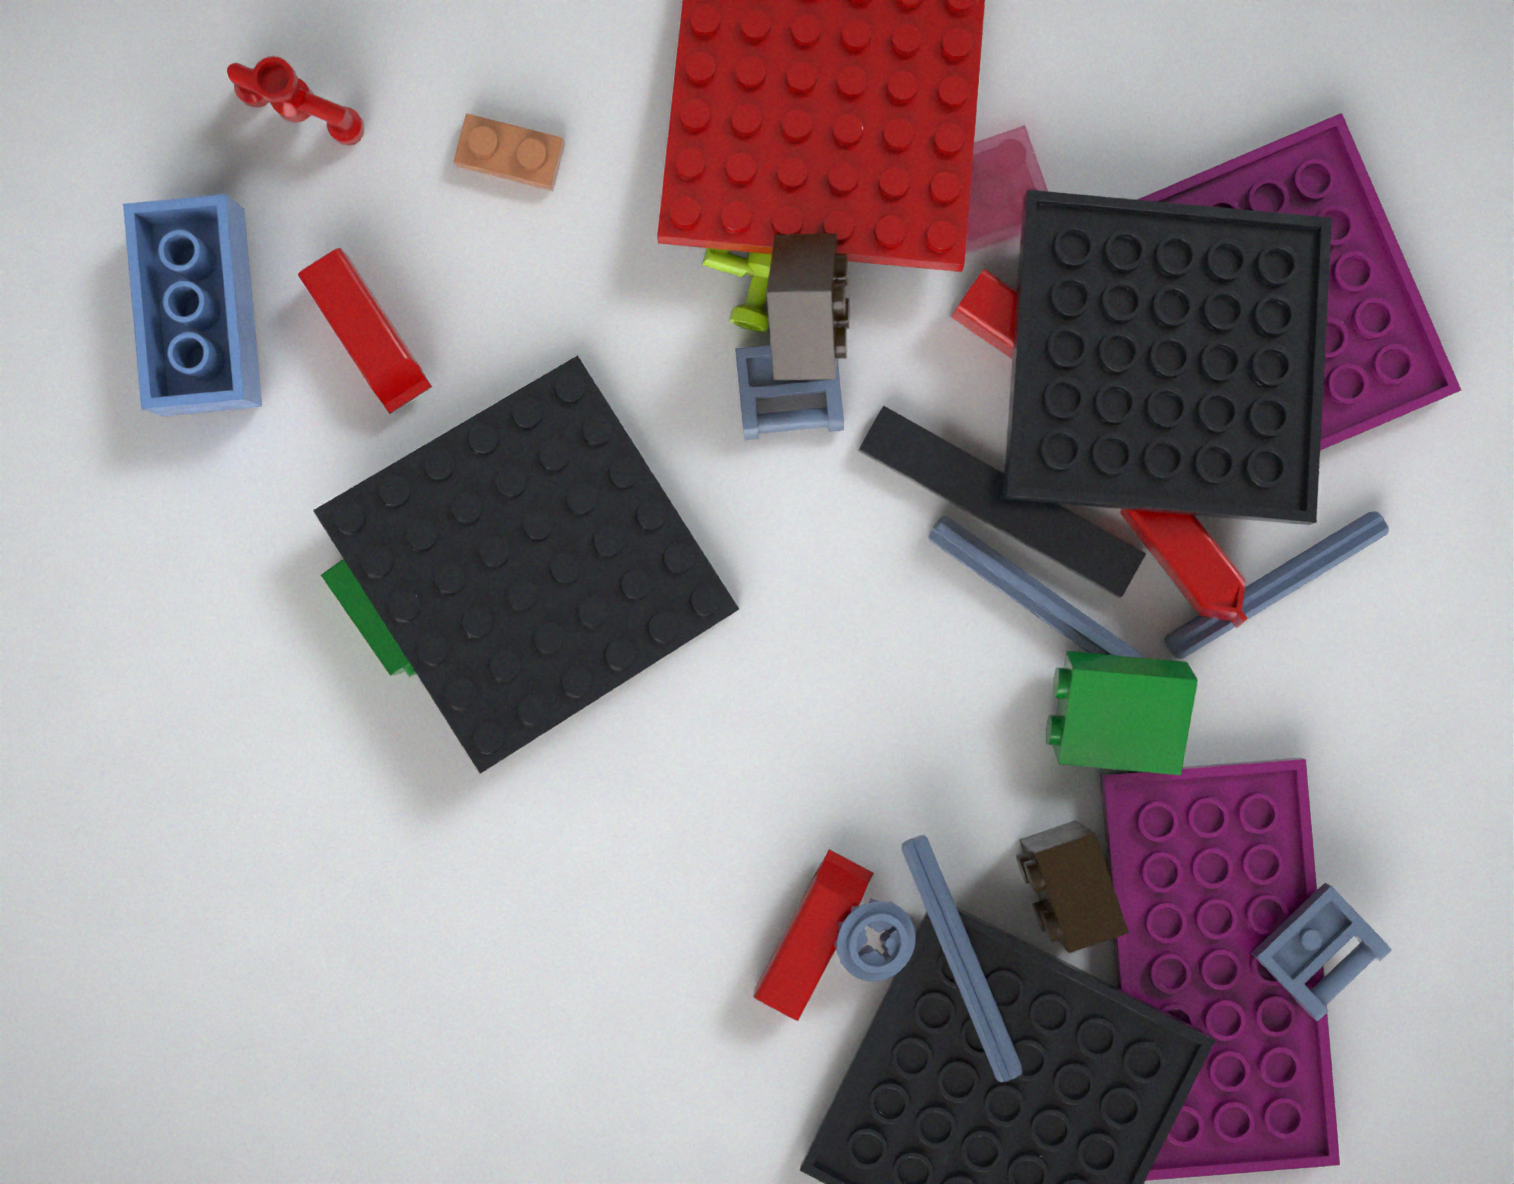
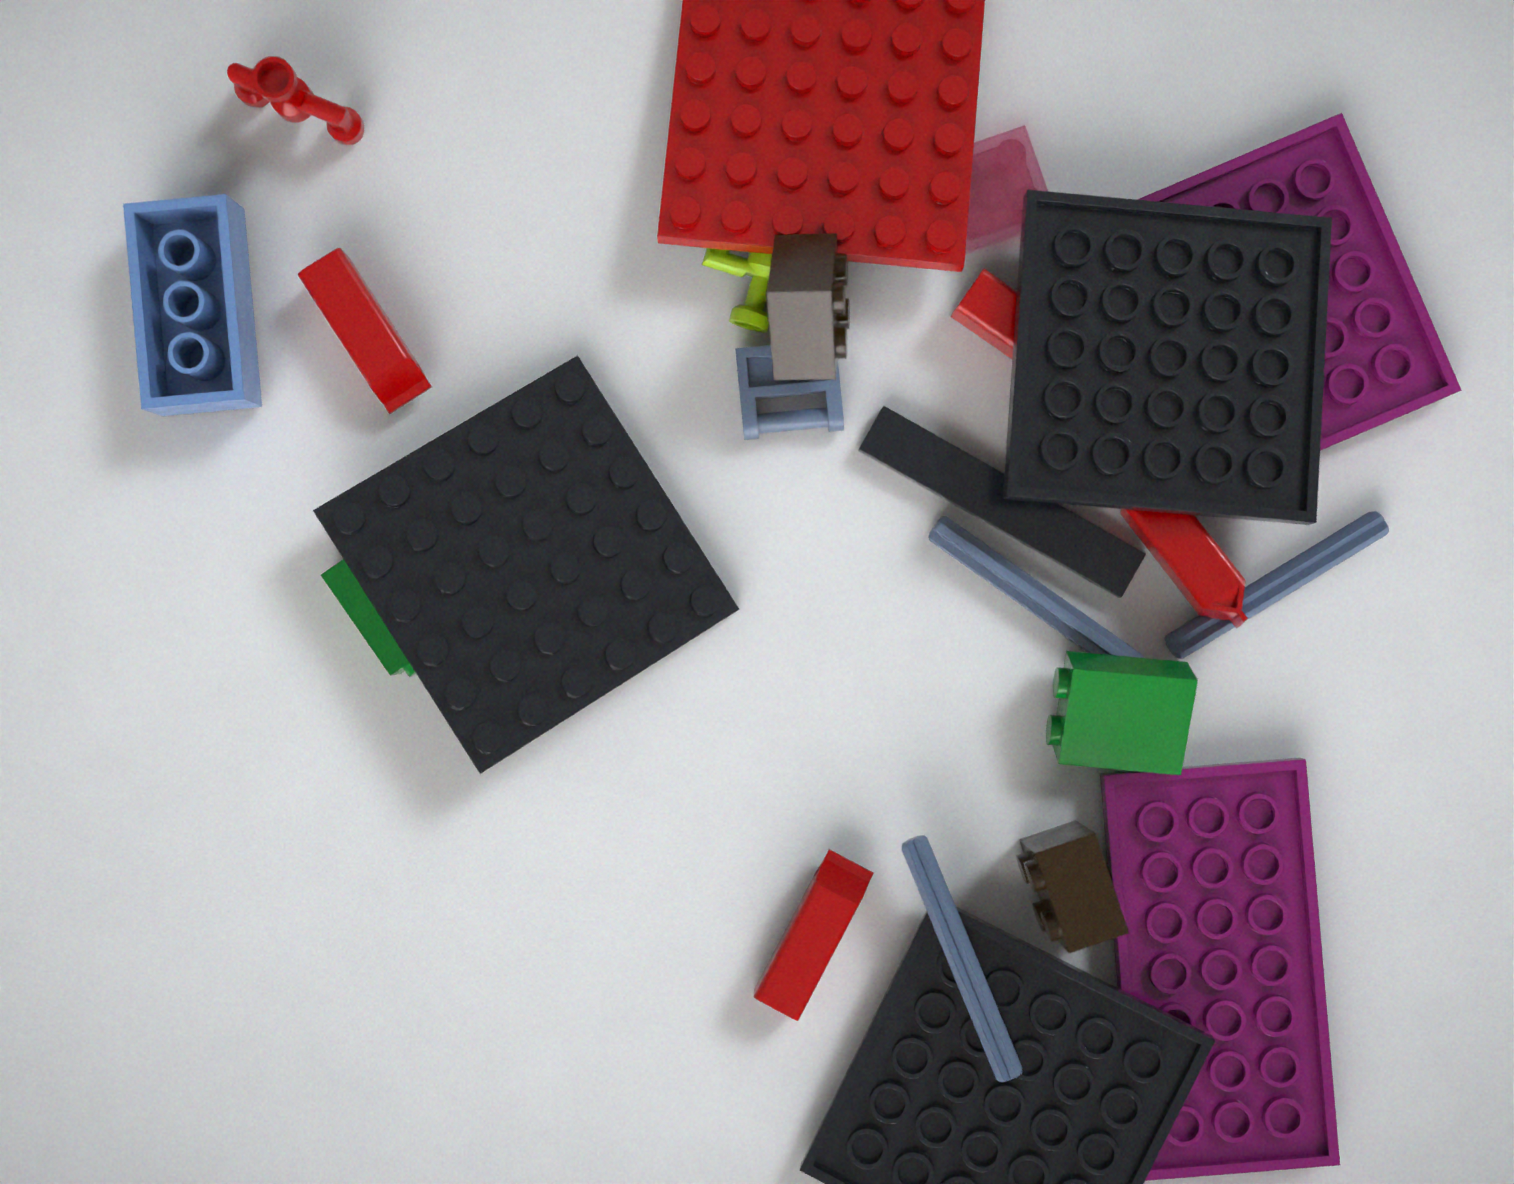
(509, 152): nougat plate -> none
(897, 940): sand blue gear -> none
(1312, 939): sand blue plate -> none

